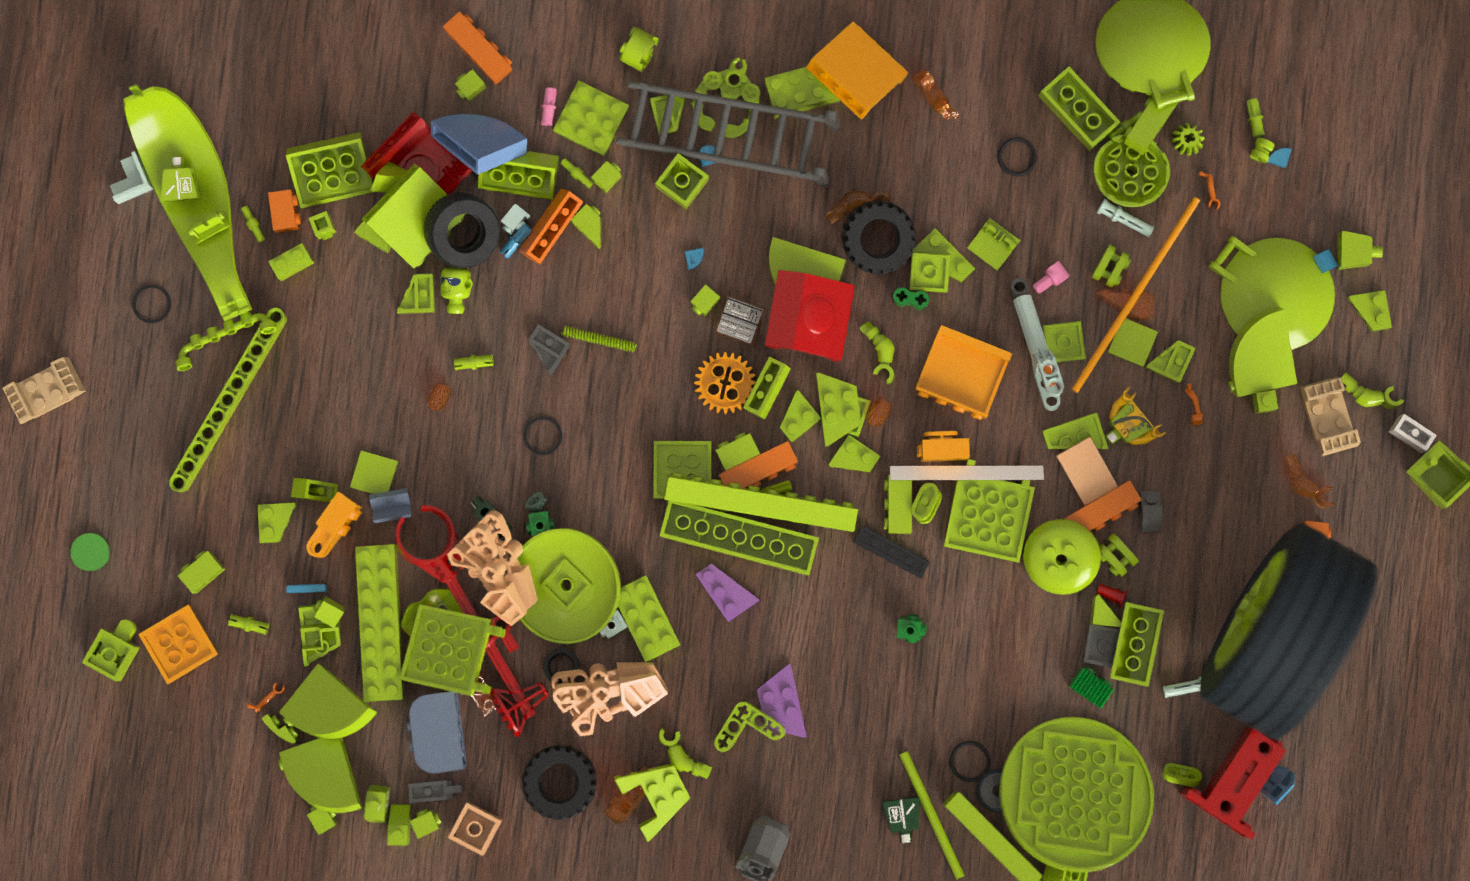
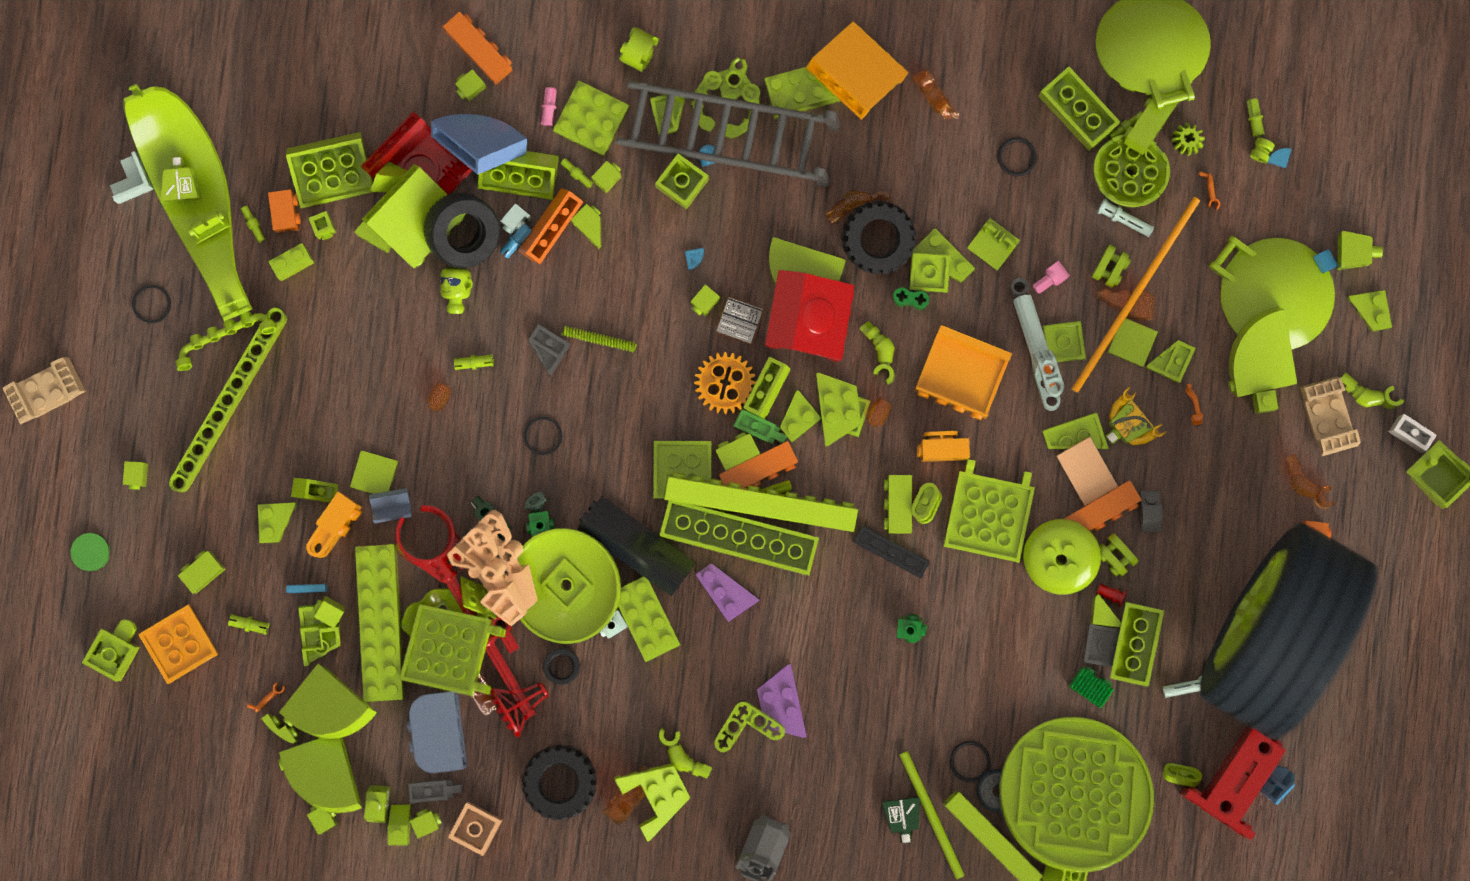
(135, 474): none -> lime brick
(419, 295): lime wing -> none
(472, 596): none -> lime hinge
(636, 545): none -> black brick
(637, 684): light nougat piece -> none
(759, 427): none -> bright green hinge
(854, 456): lime wing -> none
(966, 473): white sticker -> none

